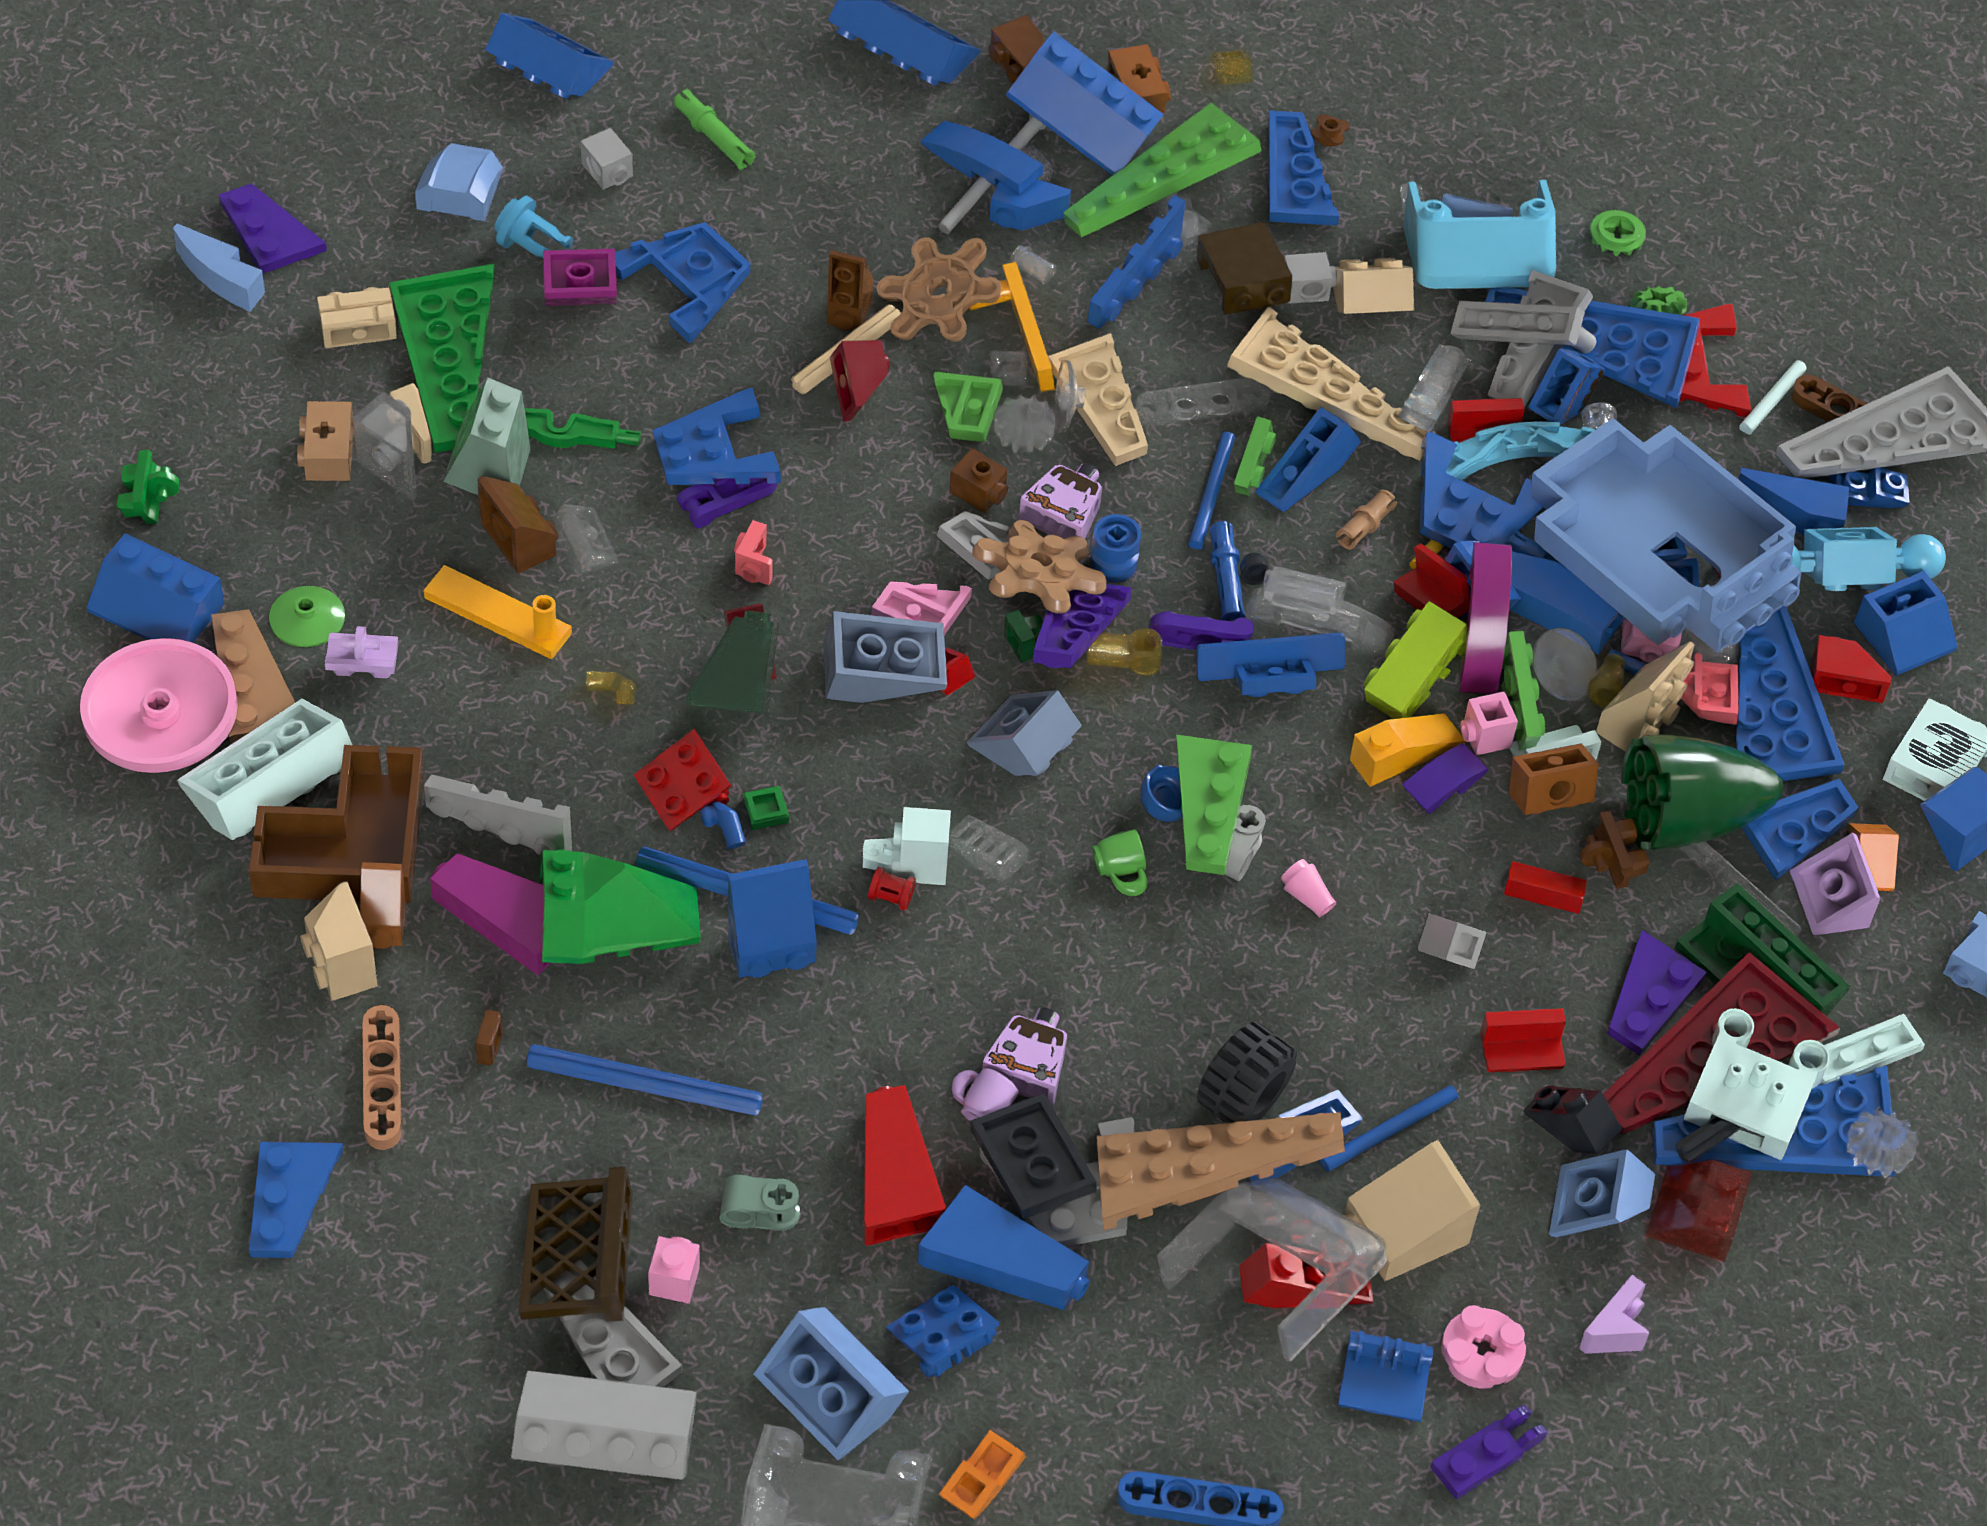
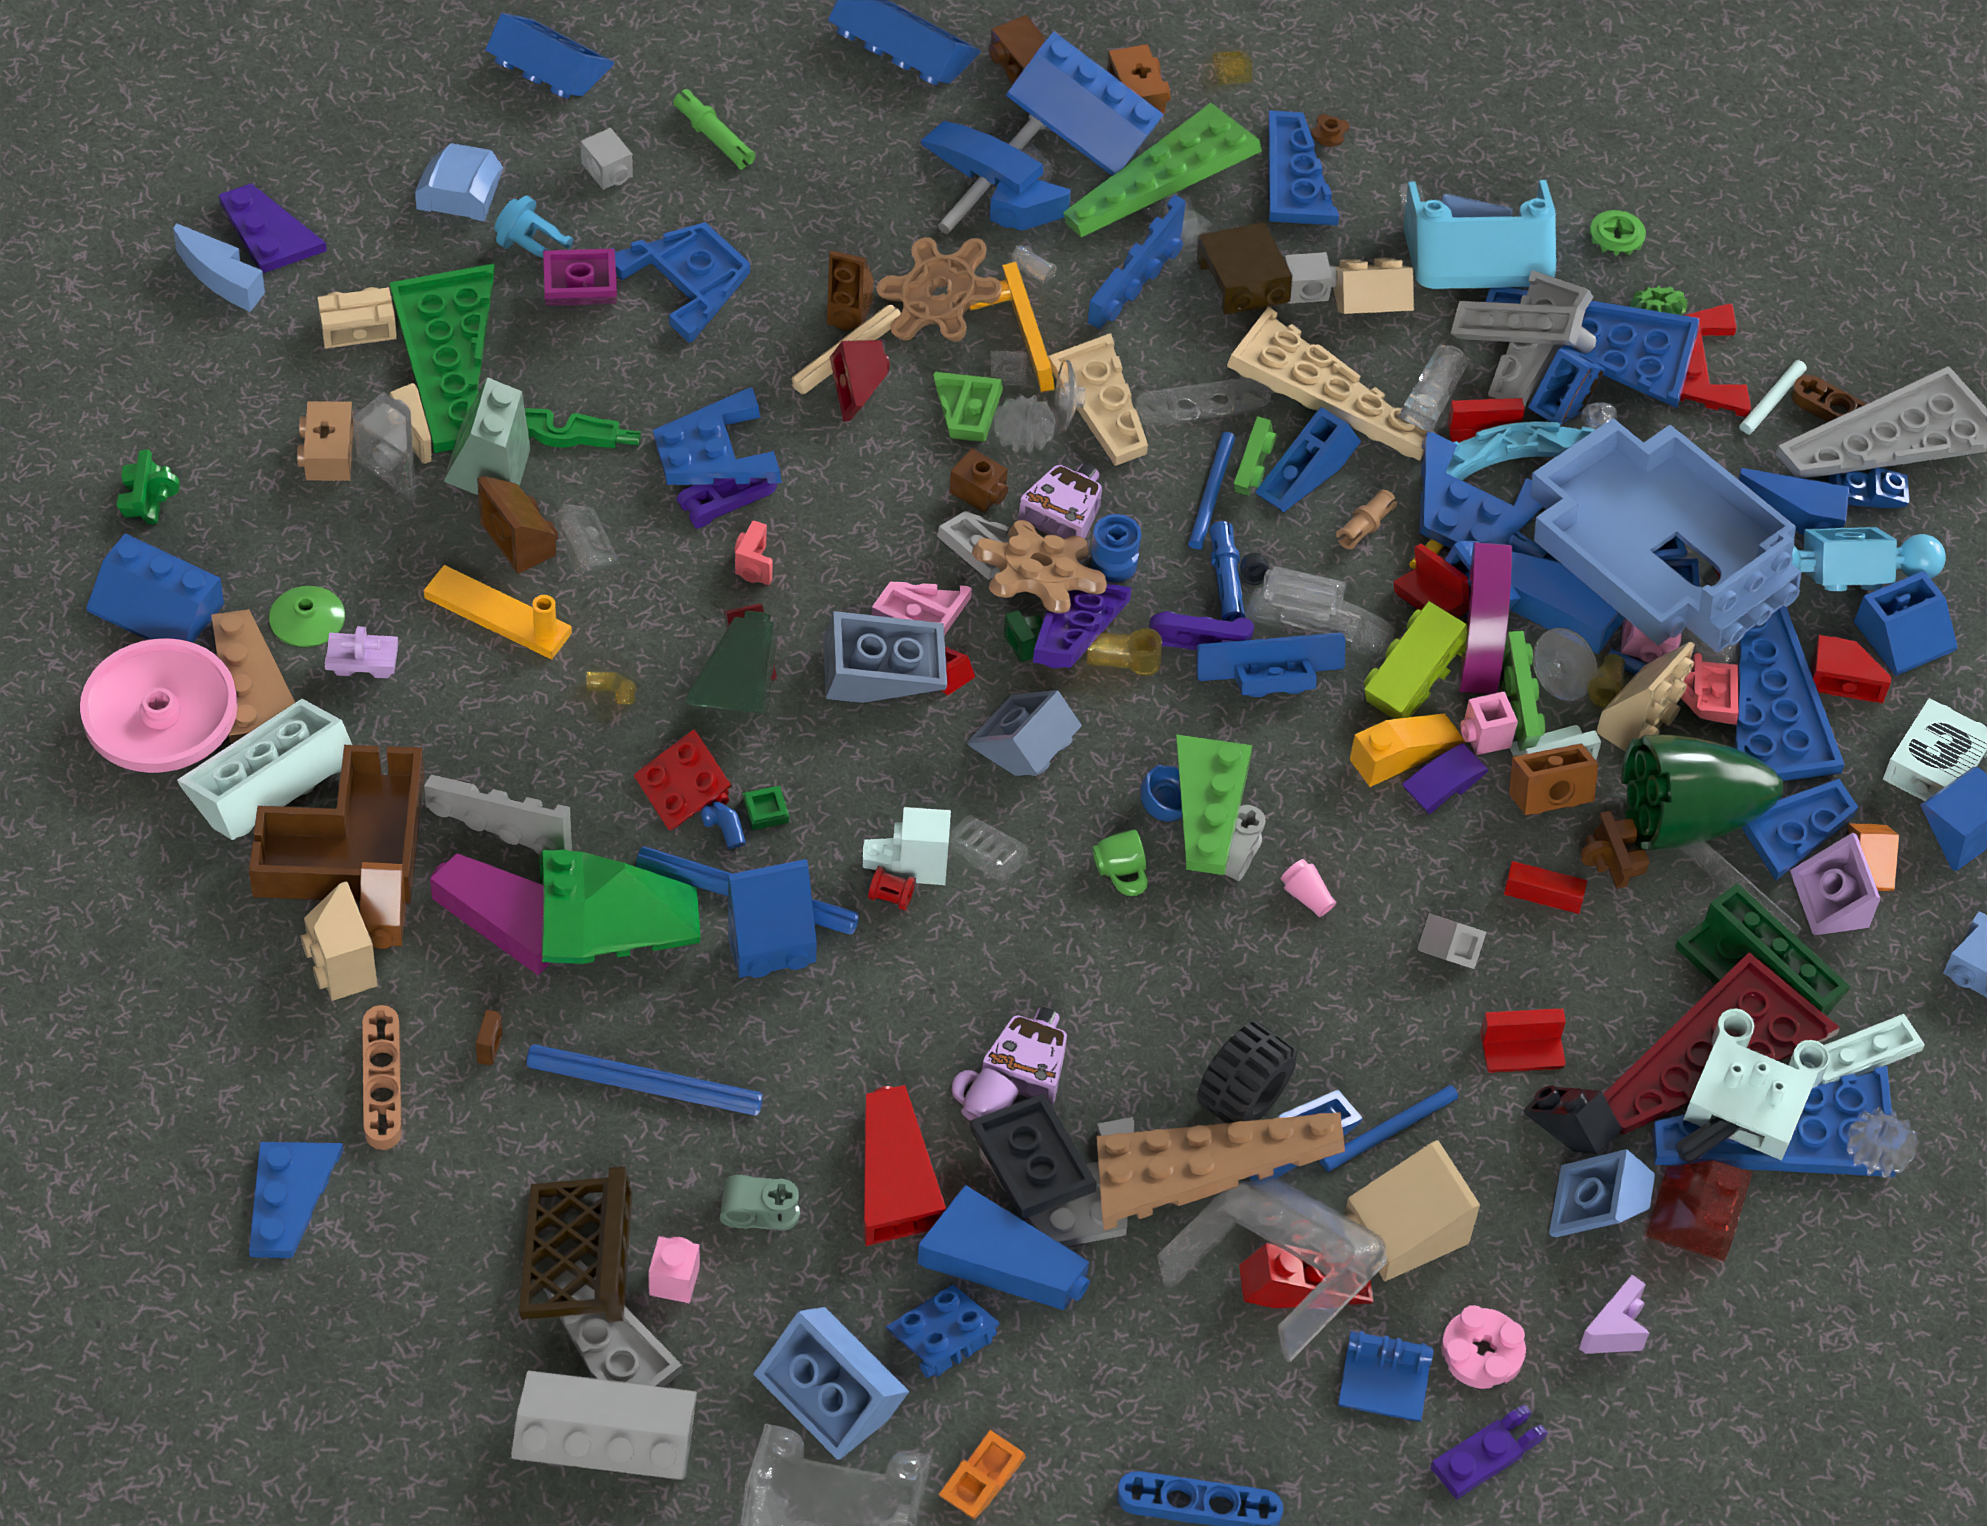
(1652, 992): dark purple wing -> none

